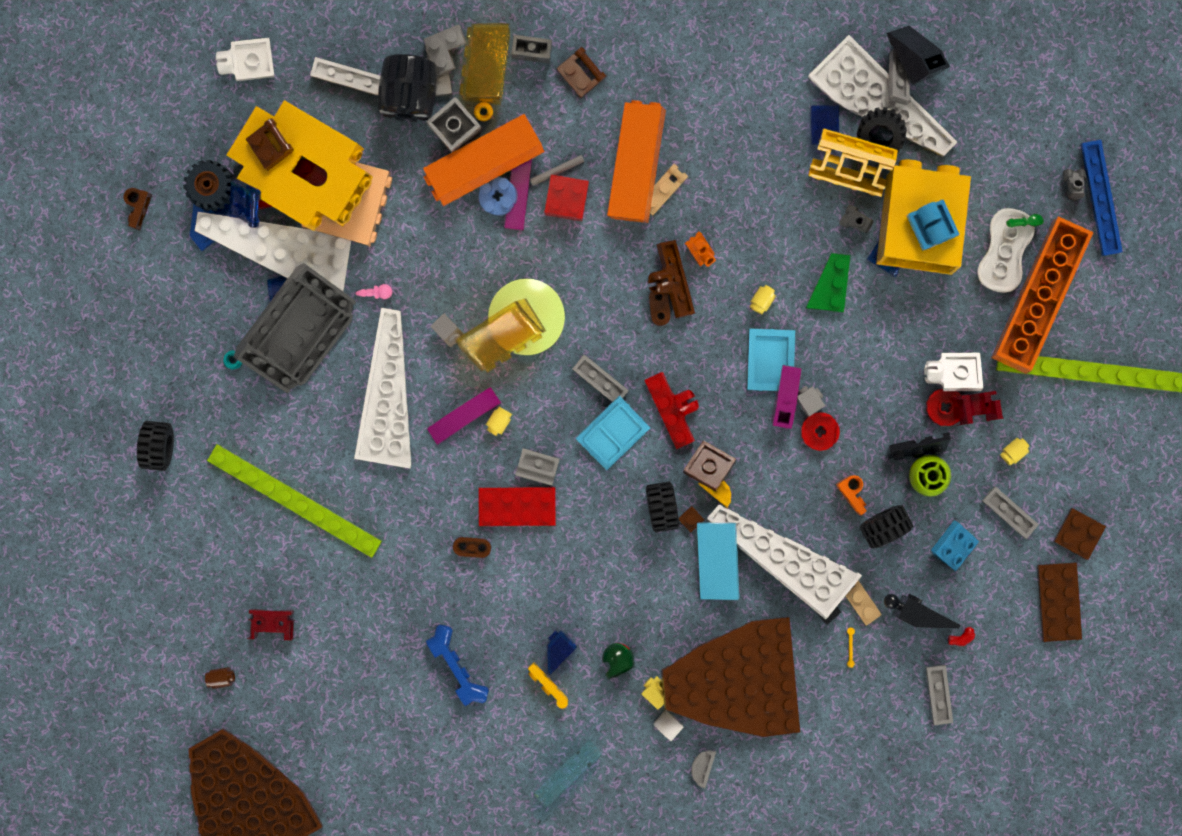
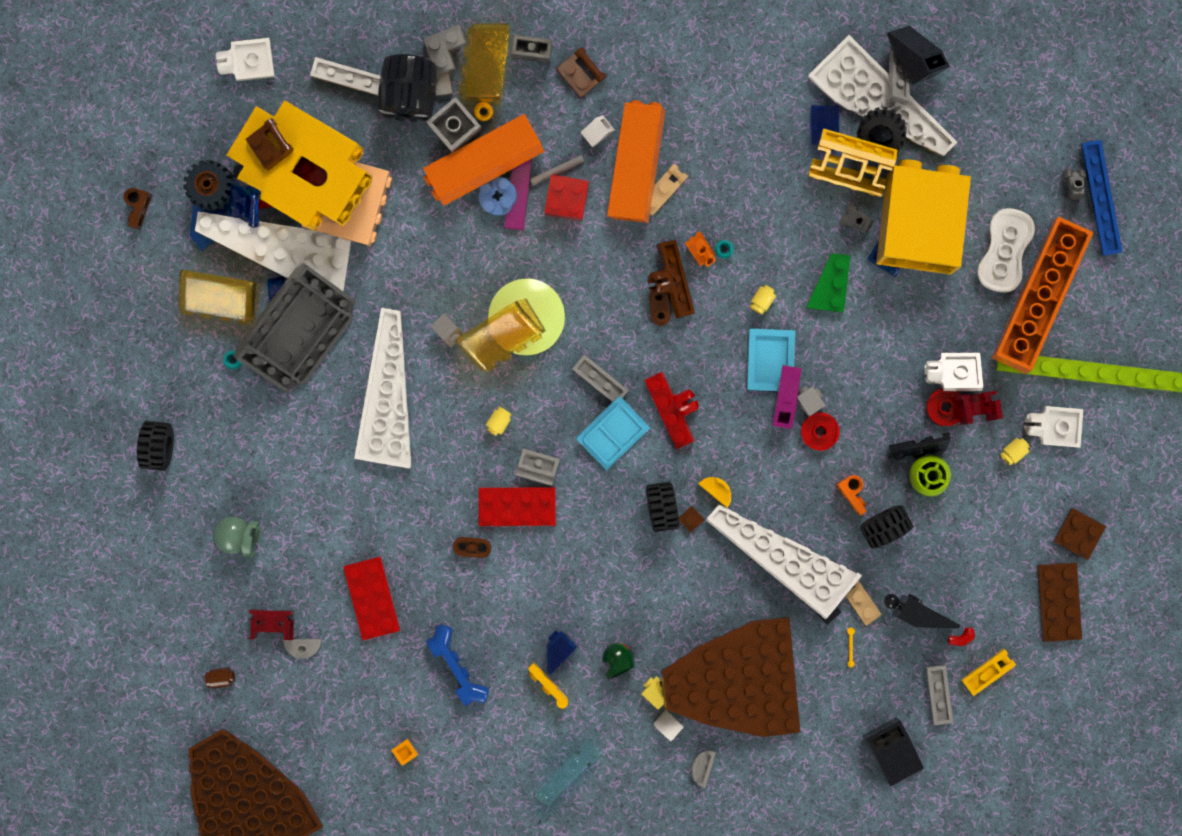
(218, 297): none -> clear yellow windscreen
(235, 535): none -> sand green tile
(294, 500): lime plate -> none
(302, 647): none -> light grey plate
(371, 598): none -> red plate
(383, 291): bright pink bar -> none
(404, 752): none -> light orange plate
(463, 415): magenta slope -> none
(597, 130): none -> white brick
(709, 466): plate -> none
(718, 561): medium azure tile -> none
(728, 244): none -> teal plate
(893, 751): none -> black slope
(932, 224): dark azure plate -> none
(954, 545): dark azure plate -> none
(988, 672): none -> yellow plate
(1010, 512): light grey plate -> none
(1034, 220): green piece -> none
(1056, 426): none -> white plate

